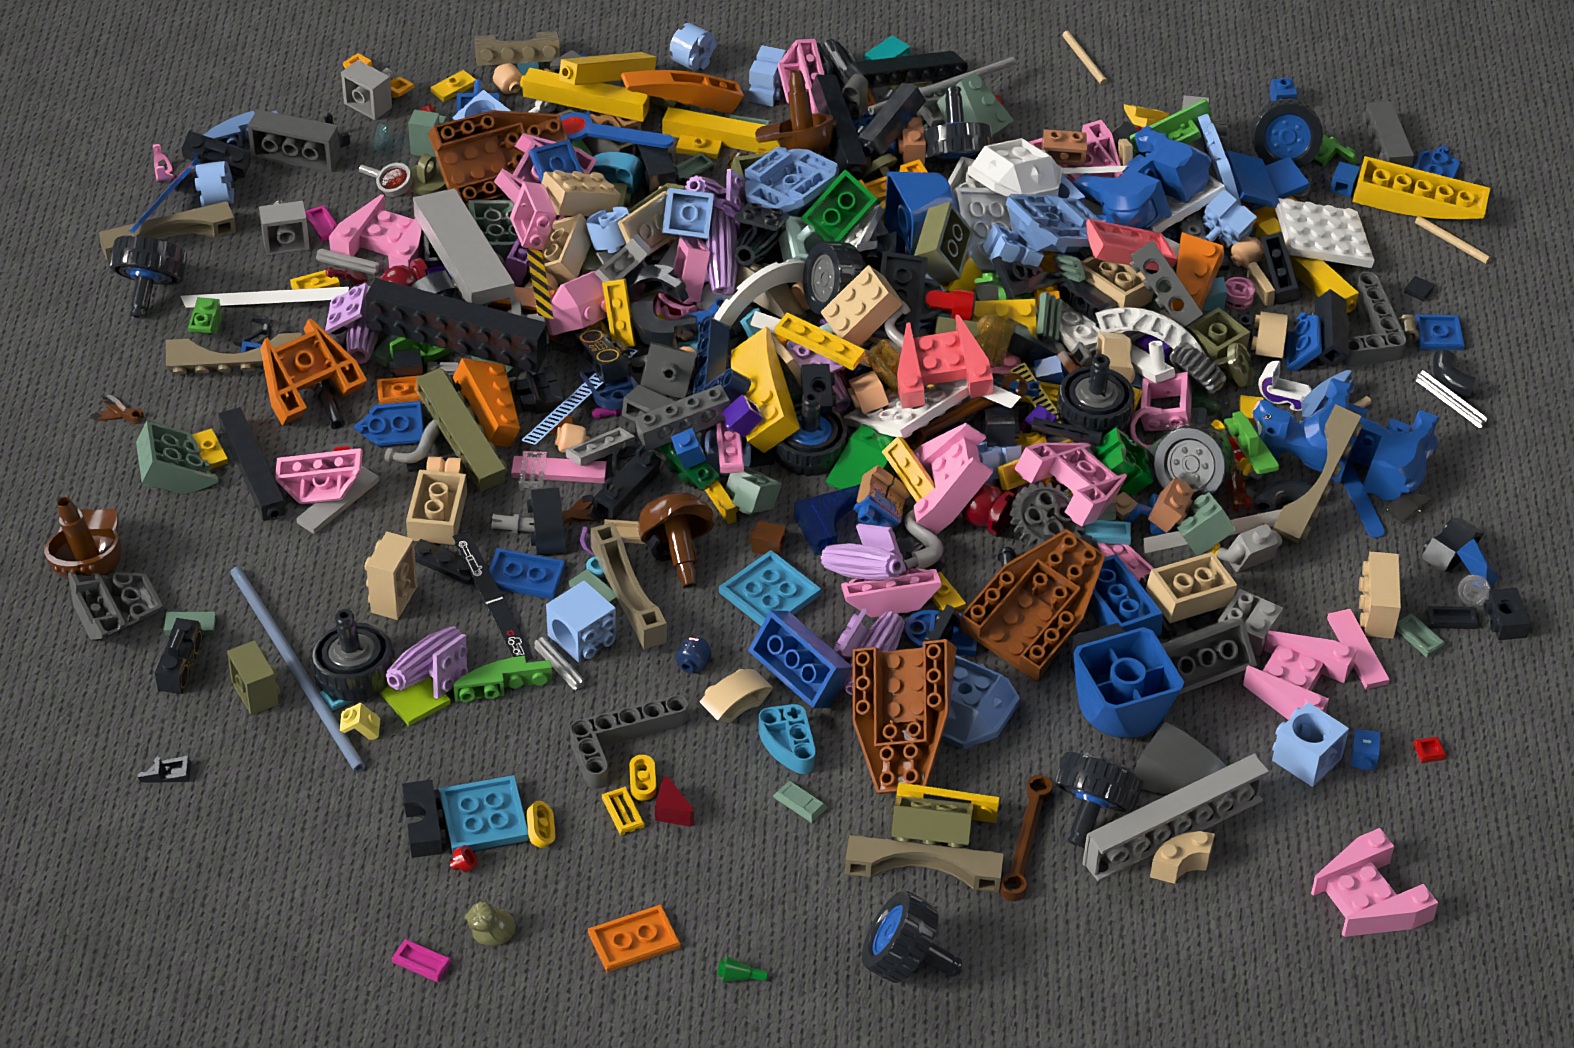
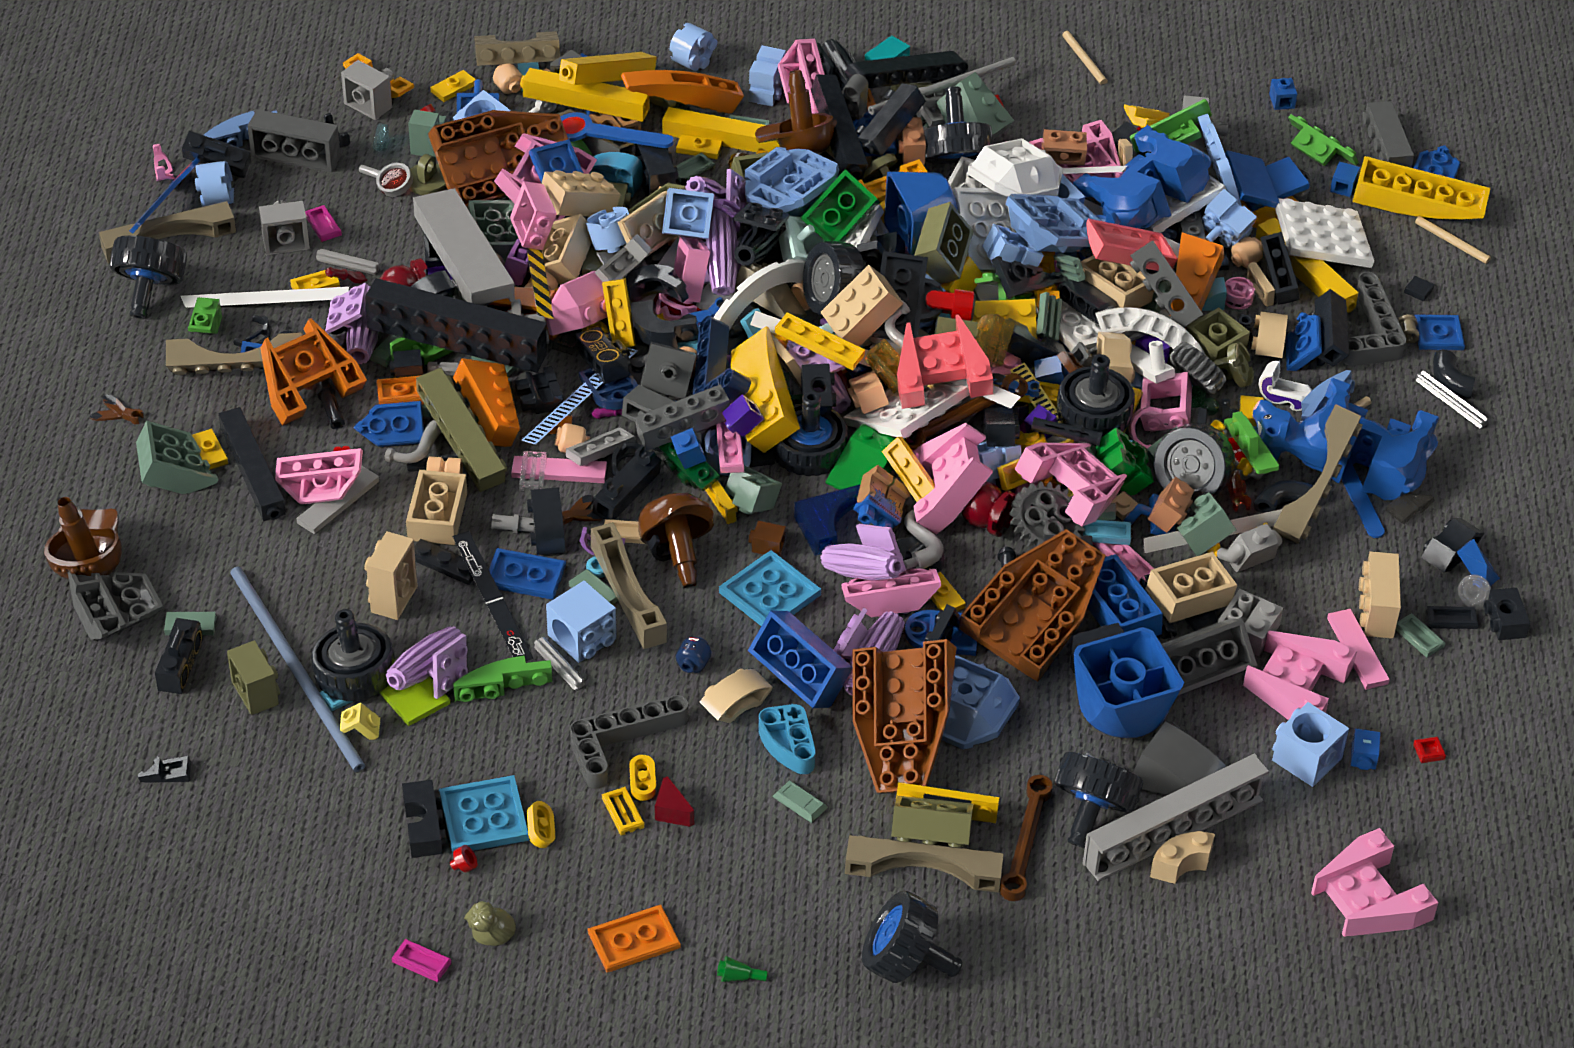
(380, 232): bright pink wedge -> none
(1287, 130): wheel -> none

